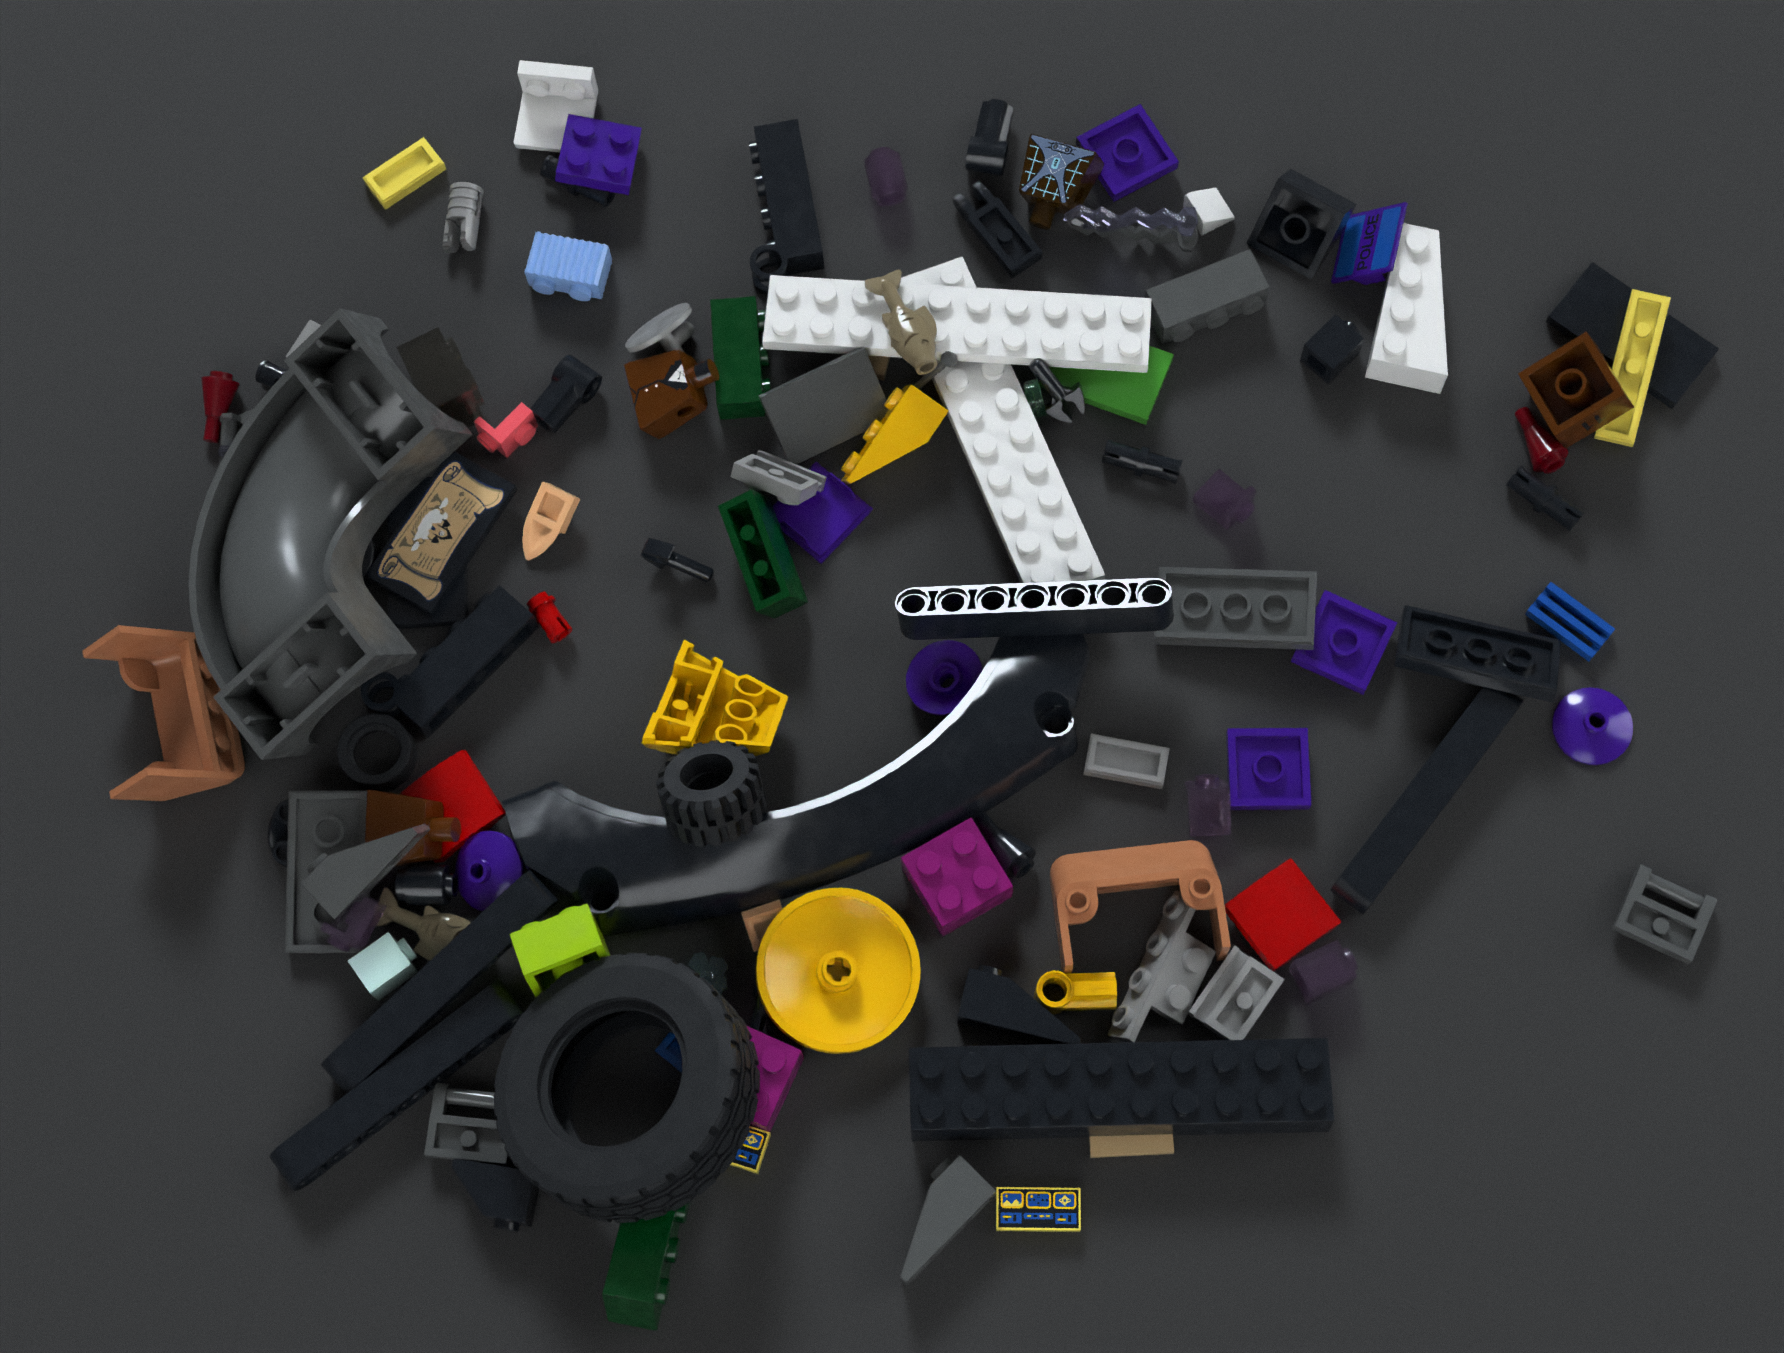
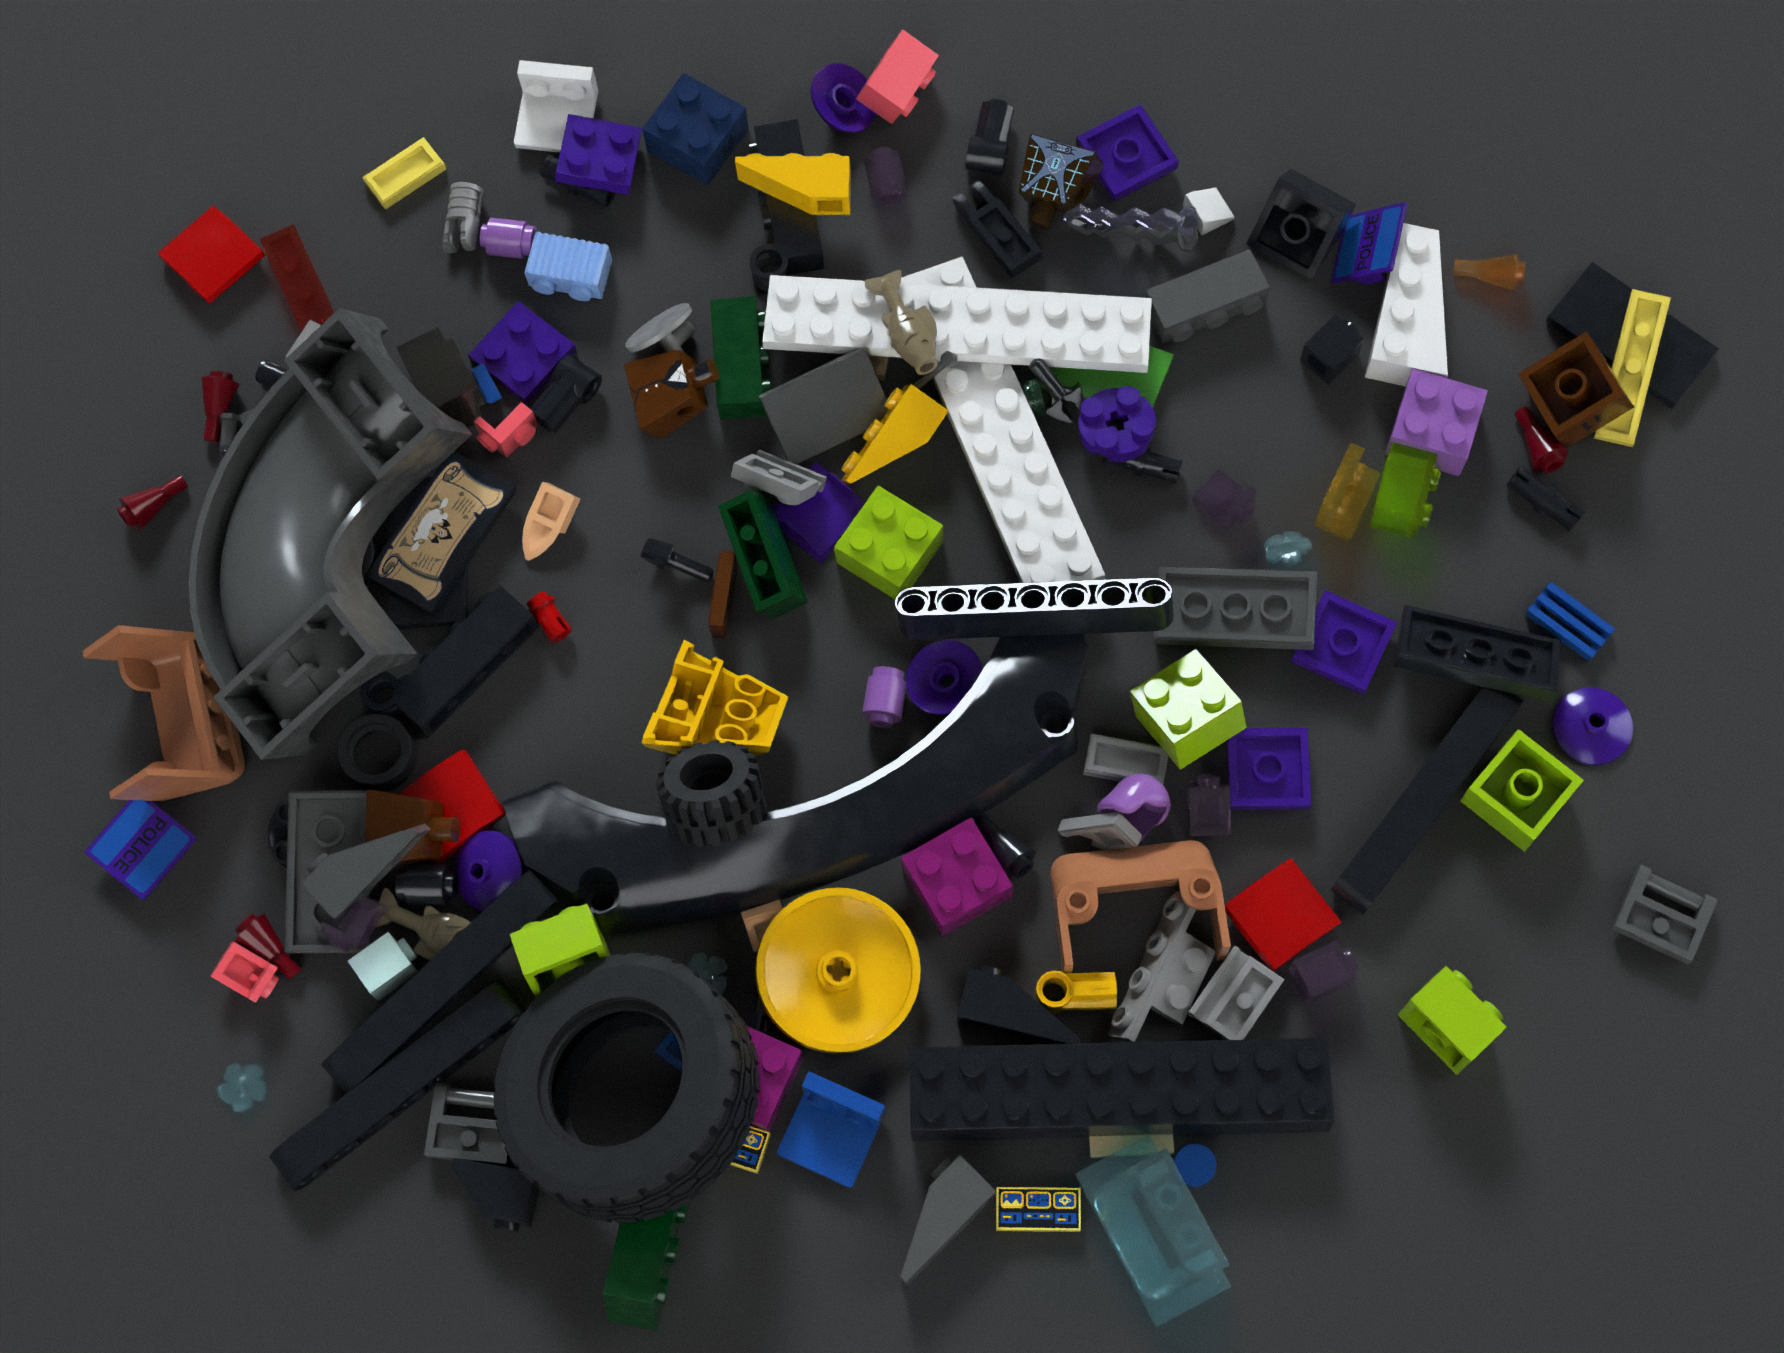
(140, 846): none -> piece
(143, 506): none -> dark red cone
(211, 254): none -> red slope
(242, 1086): none -> clear light blue plant
(245, 973): none -> coral bracket
(261, 939): none -> dark red cone
(297, 276): none -> clear red plate
(485, 384): none -> blue tile
(507, 238): none -> medium lavender brick
(522, 352): none -> dark purple plate
(695, 128): none -> dark blue brick
(722, 594): none -> reddish brown tile
(807, 182): none -> yellow slope
(831, 1130): none -> blue bracket
(834, 98): none -> dark purple dish
(884, 697): none -> medium lavender brick
(889, 543): none -> lime brick
(897, 78): none -> coral brick
(1105, 830): none -> light grey tile
(1119, 404): none -> dark purple plate
(1139, 800): none -> medium lavender hair
(1155, 1229): none -> clear light blue windscreen
(1188, 709): none -> lime brick
(1196, 1165): none -> blue tile
(1287, 547): none -> clear light blue plant
(1347, 495): none -> clear yellow bracket
(1404, 489): none -> clear neon green piece
(1438, 418): none -> medium lavender brick
(1452, 1019): none -> lime brick
(1500, 271): none -> clear orange cone
(1521, 790): none -> lime brick

